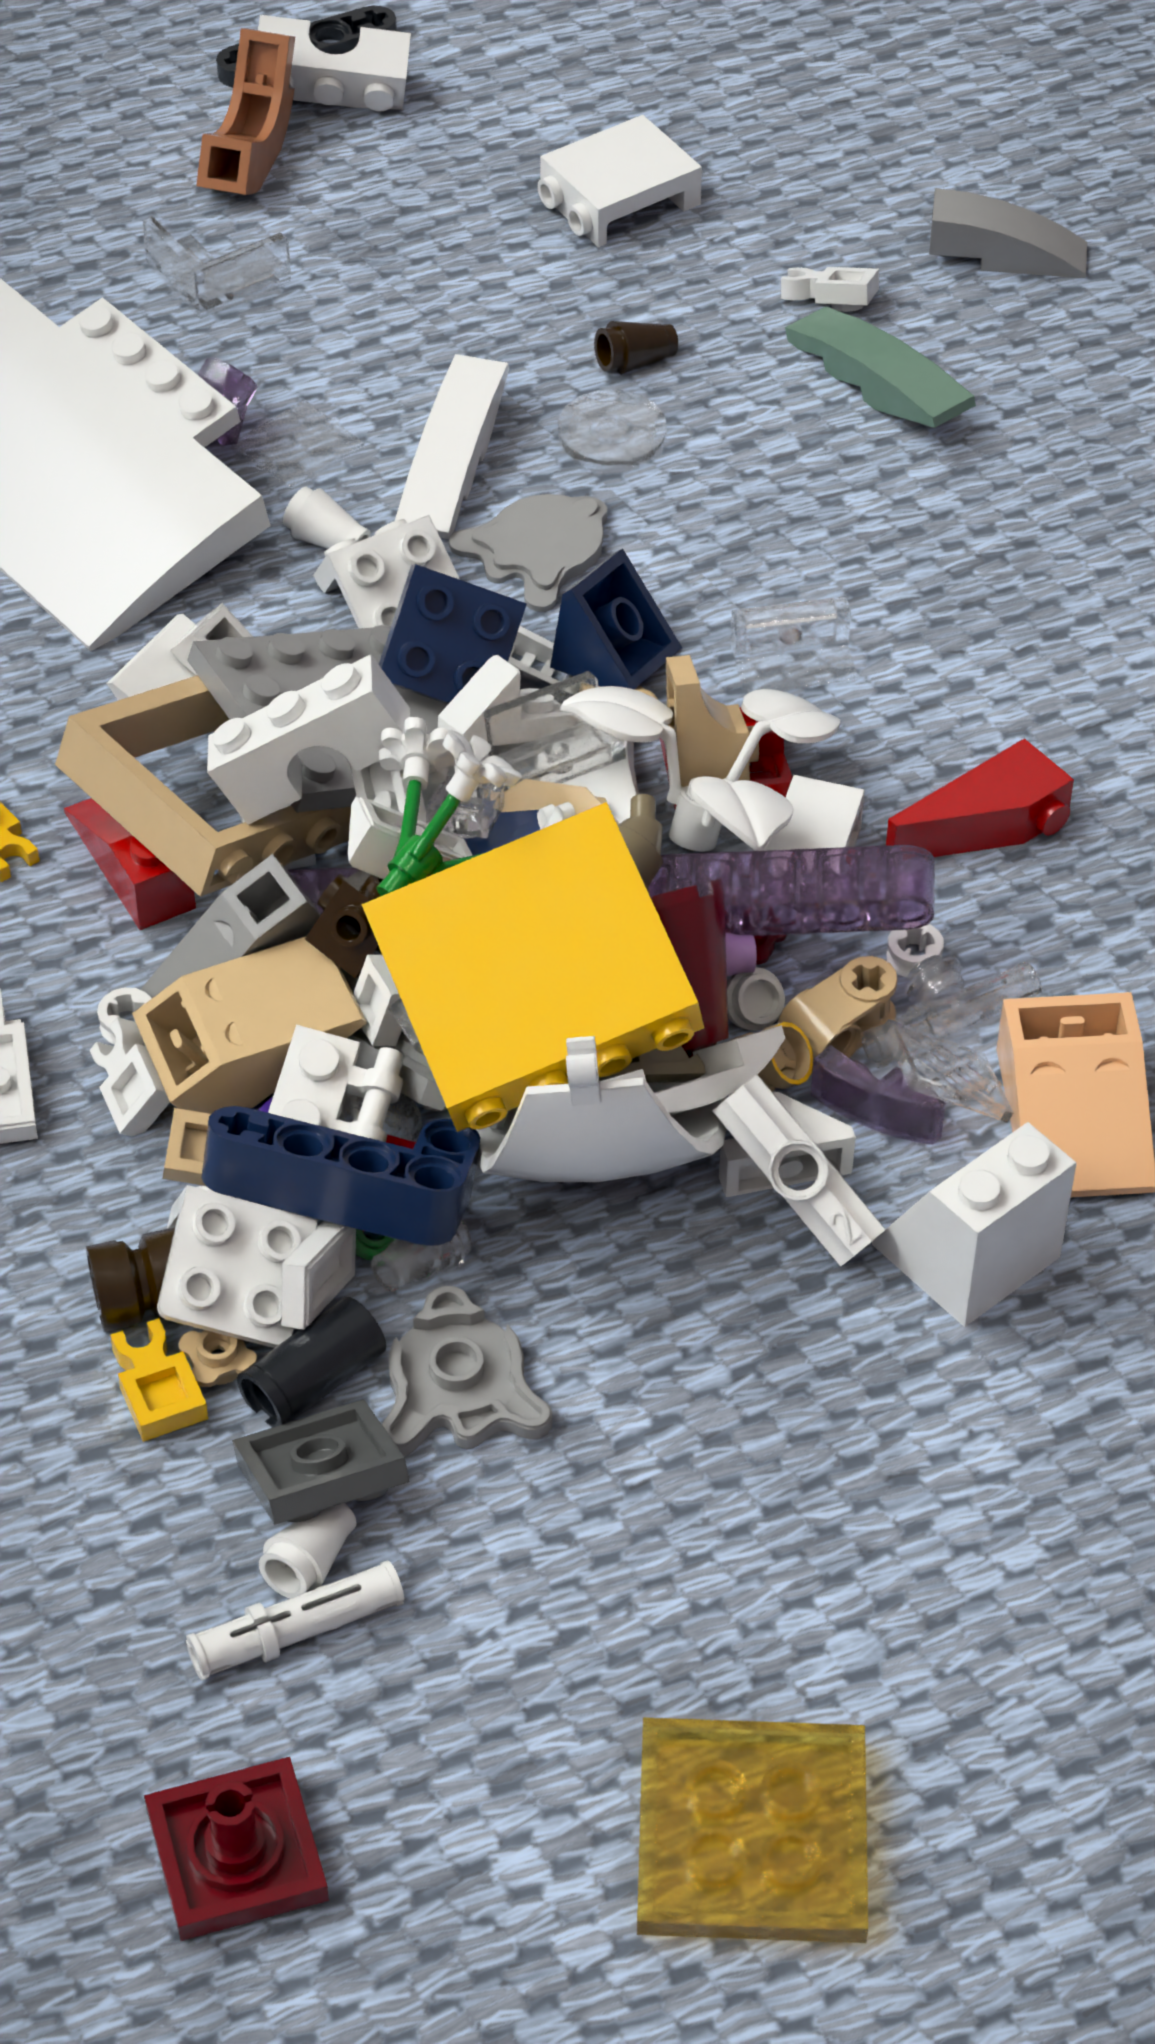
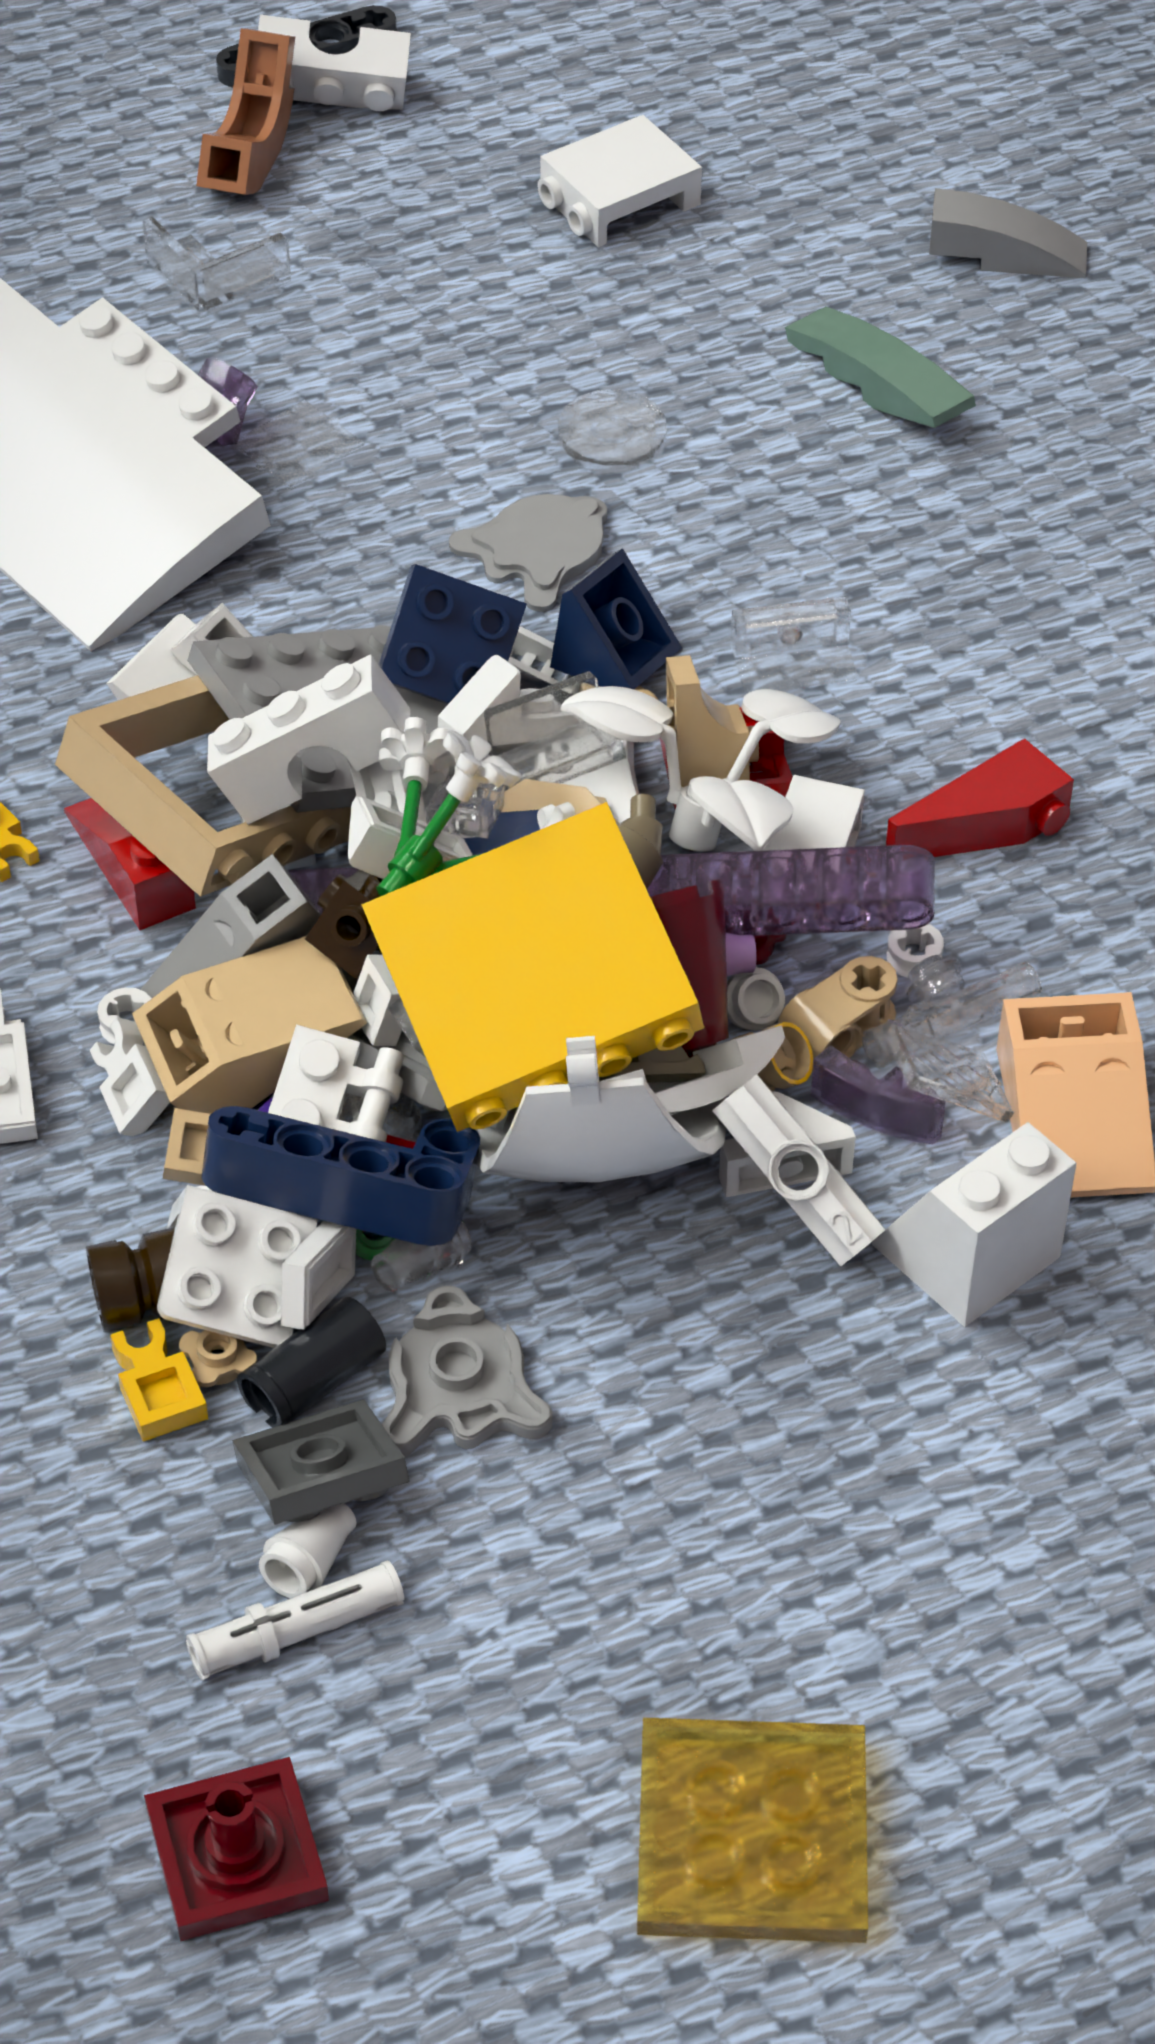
(320, 520): white cone -> none
(376, 568): white bracket -> none
(453, 442): white slope -> none
(633, 345): dark brown cone -> none
(840, 286): white plate -> none

